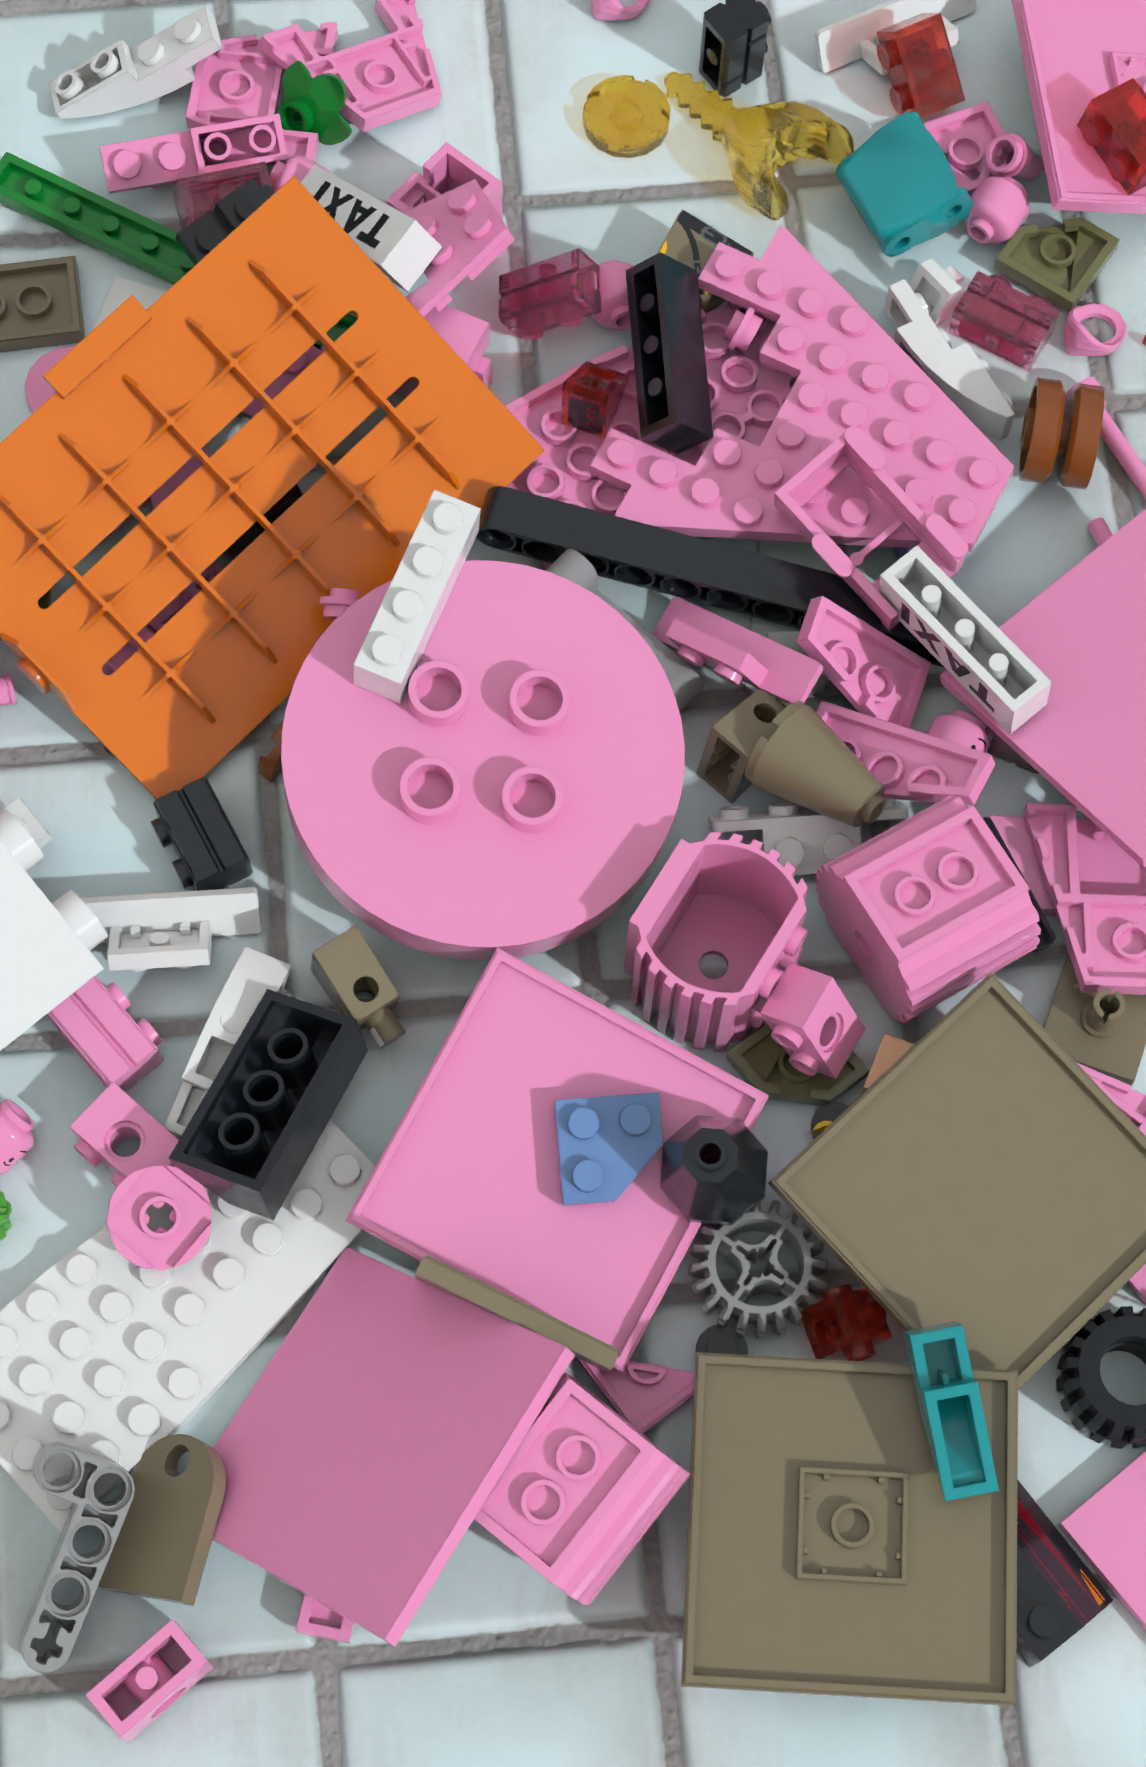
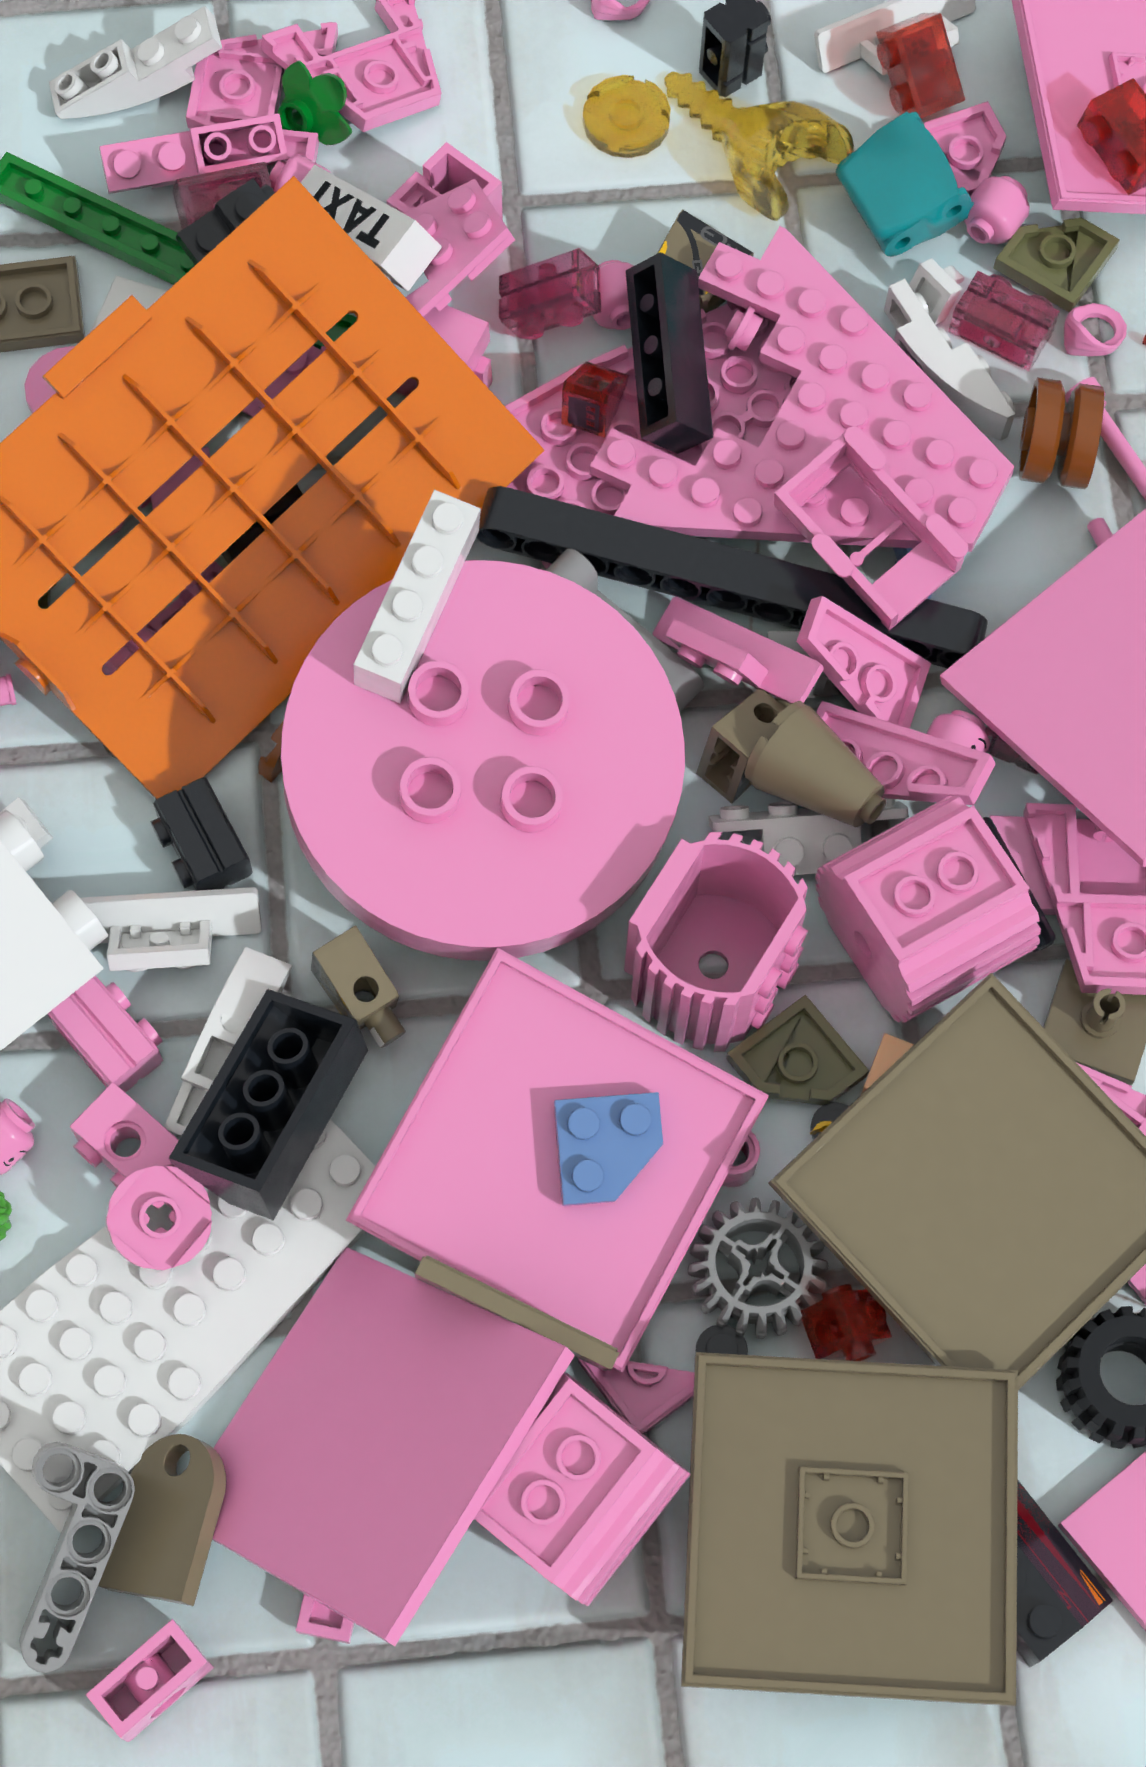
(337, 602): bright pink plate -> none
(718, 1190): black cone -> none
(812, 1021): bright pink brick -> none
(951, 1410): teal slope -> none
(964, 640): white brick -> none
(1013, 158): bright pink cone -> none

